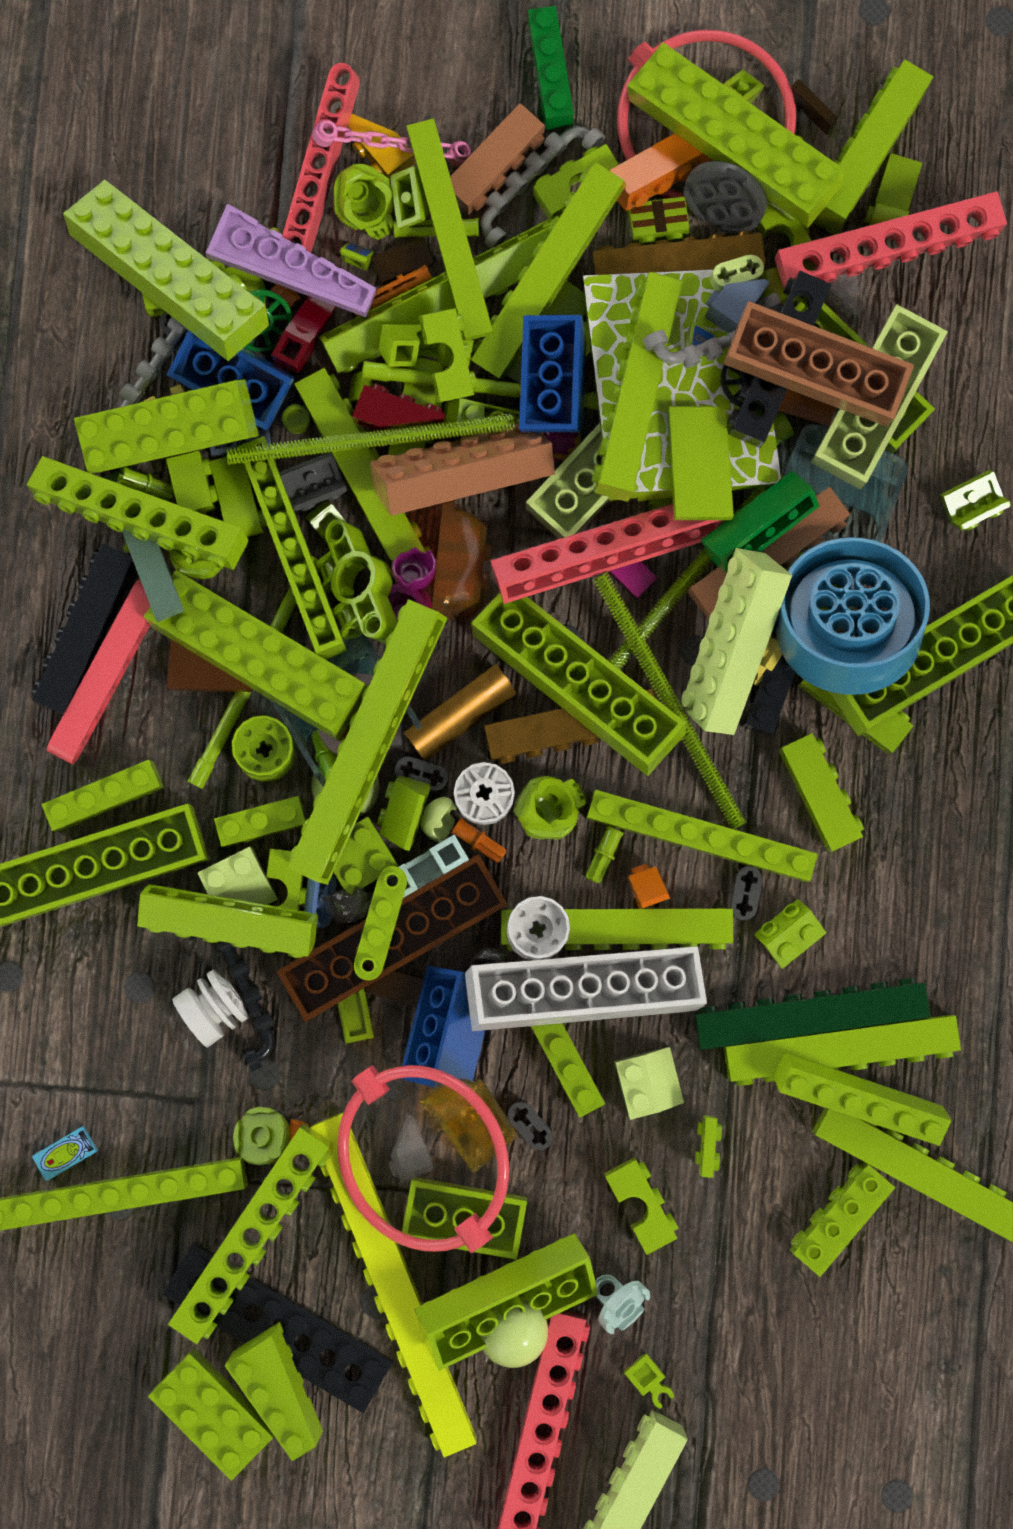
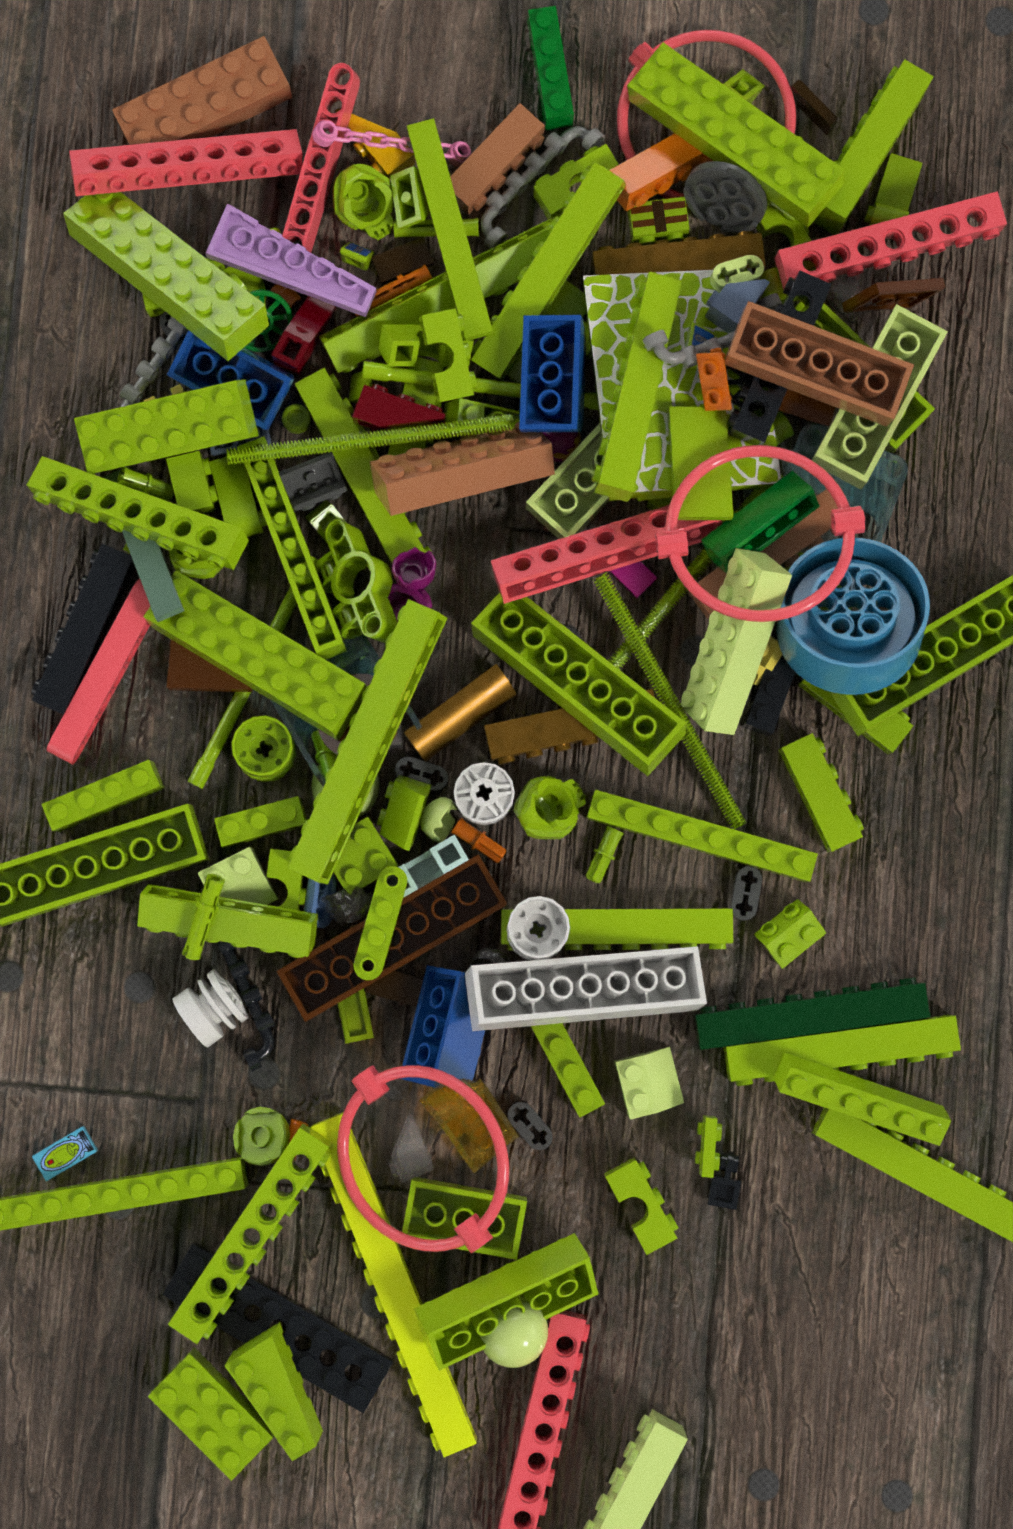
(185, 162): none -> coral brick
(206, 905): none -> lime pin
(207, 98): none -> nougat brick
(460, 563): clear orange windscreen -> none
(622, 1305): light aqua tile -> none
(647, 886): orange slope -> none
(647, 1377): lime plate -> none
(714, 380): none -> orange hinge
(723, 1189): none -> black plate
(842, 1218): lime brick -> none
(845, 522): none -> coral piece
(888, 294): none -> reddish brown tile
(974, 501): lime bracket -> none

